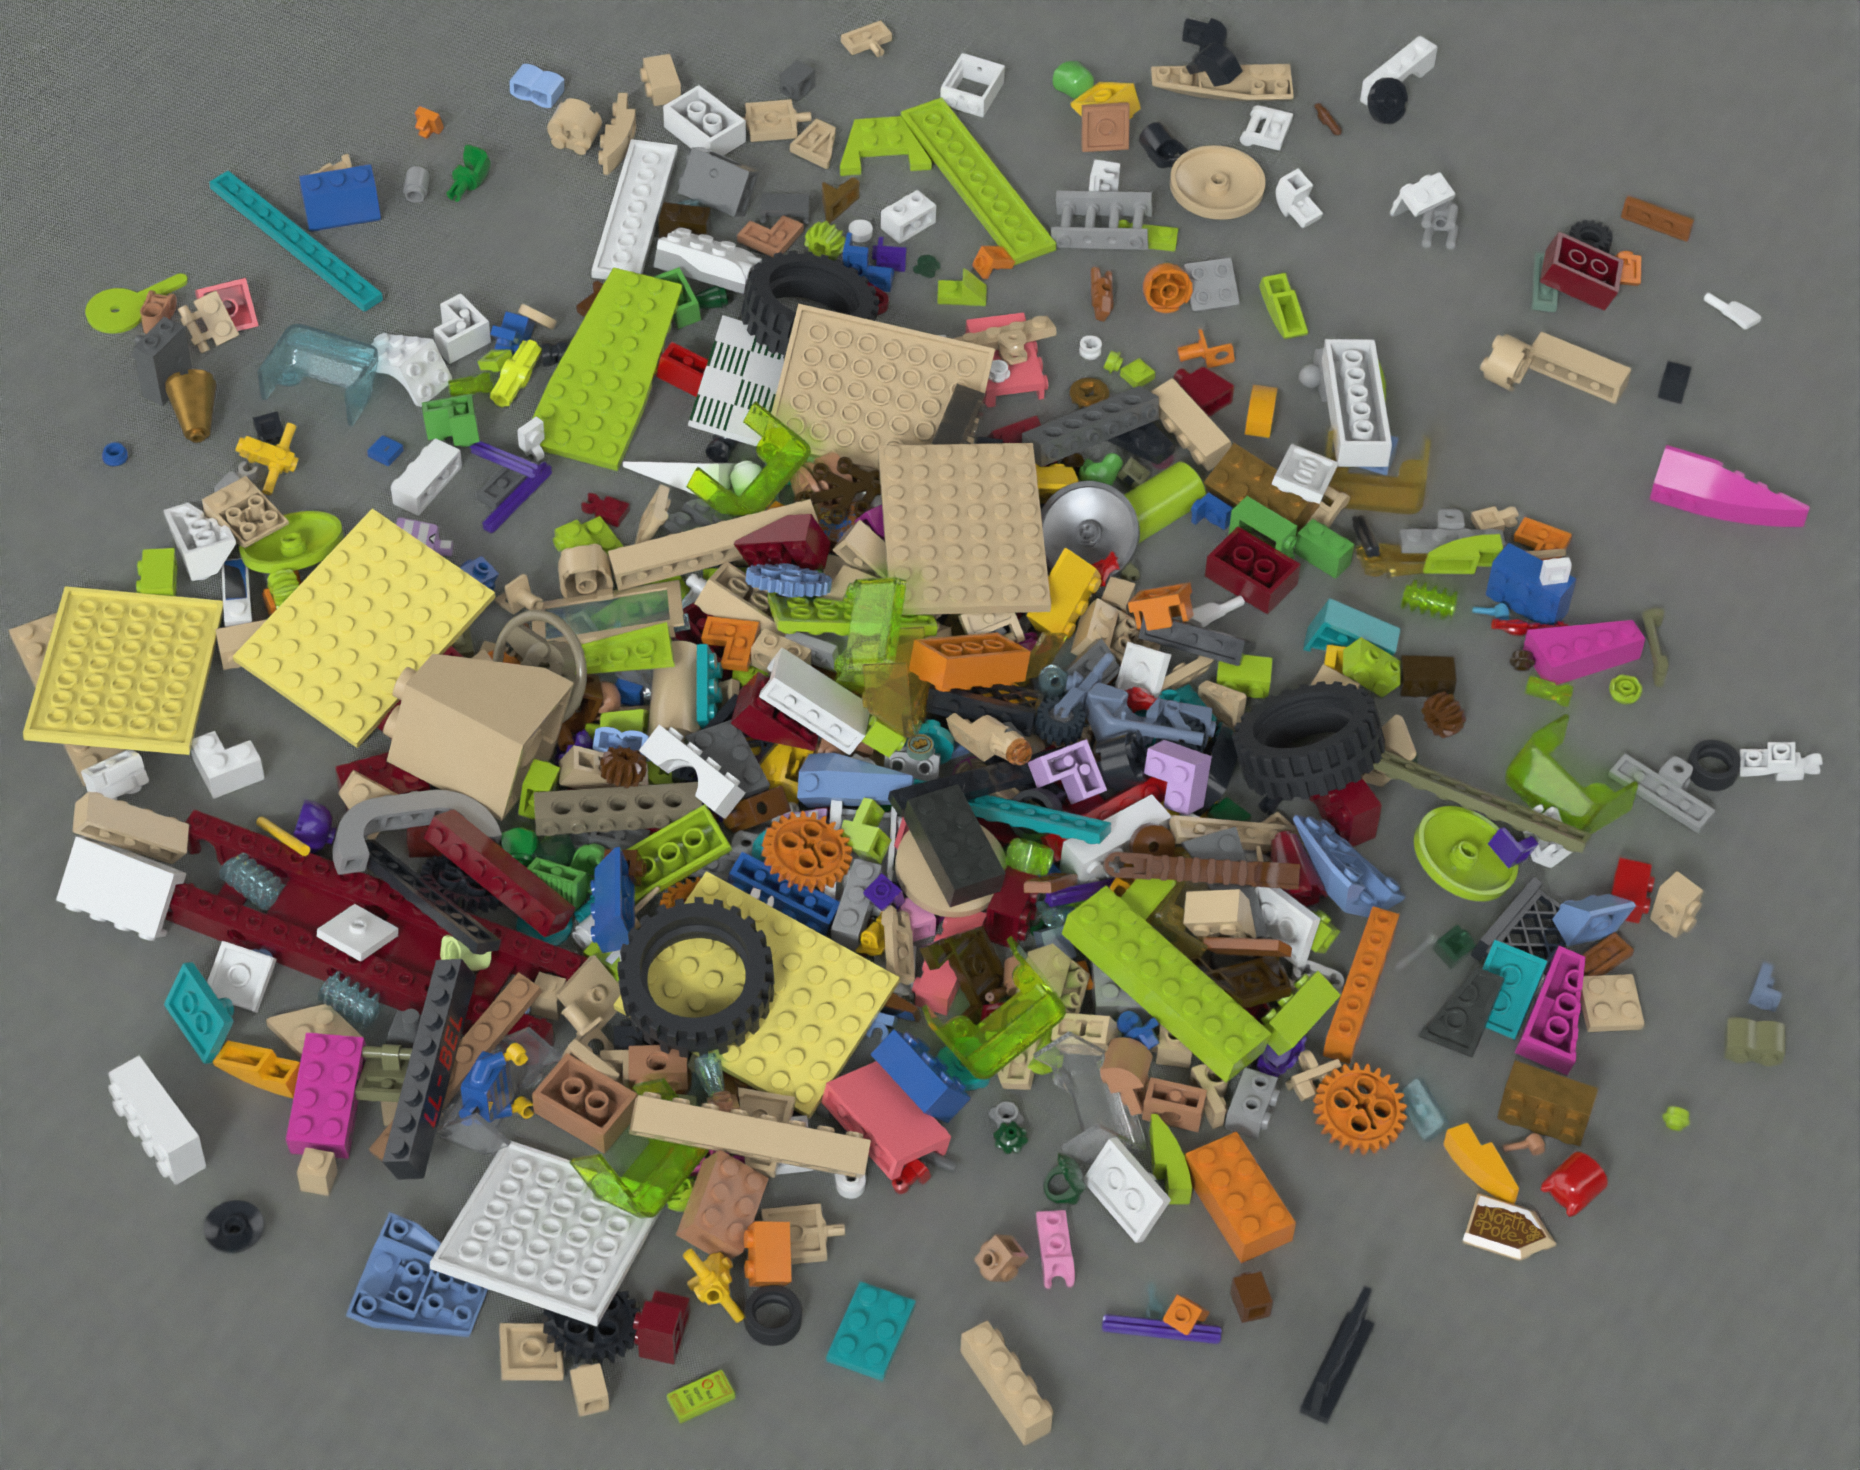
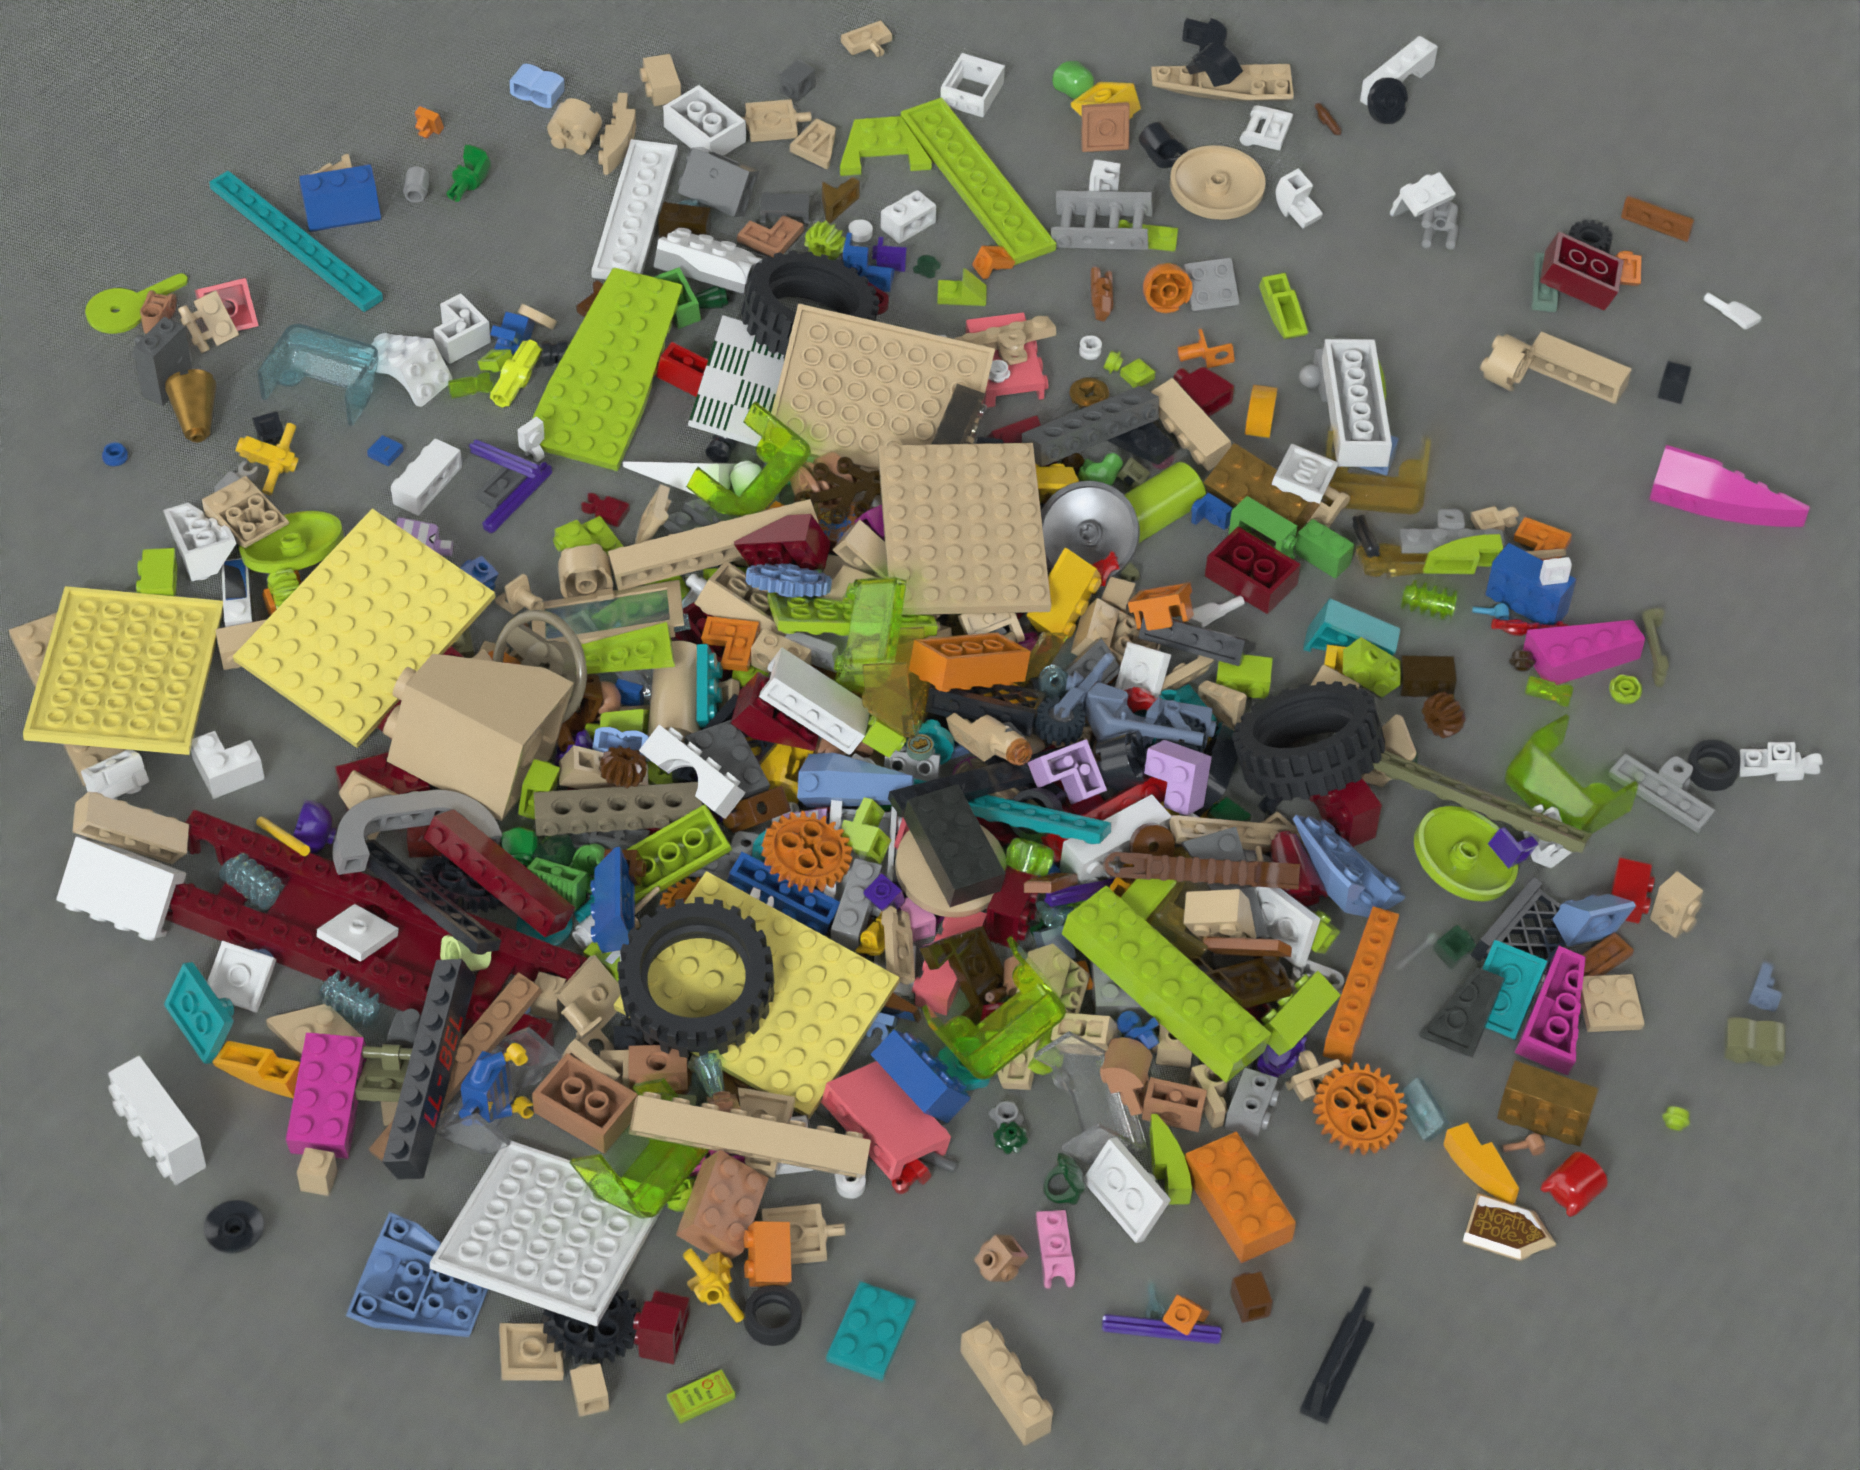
(451, 418): bright green brick -> none

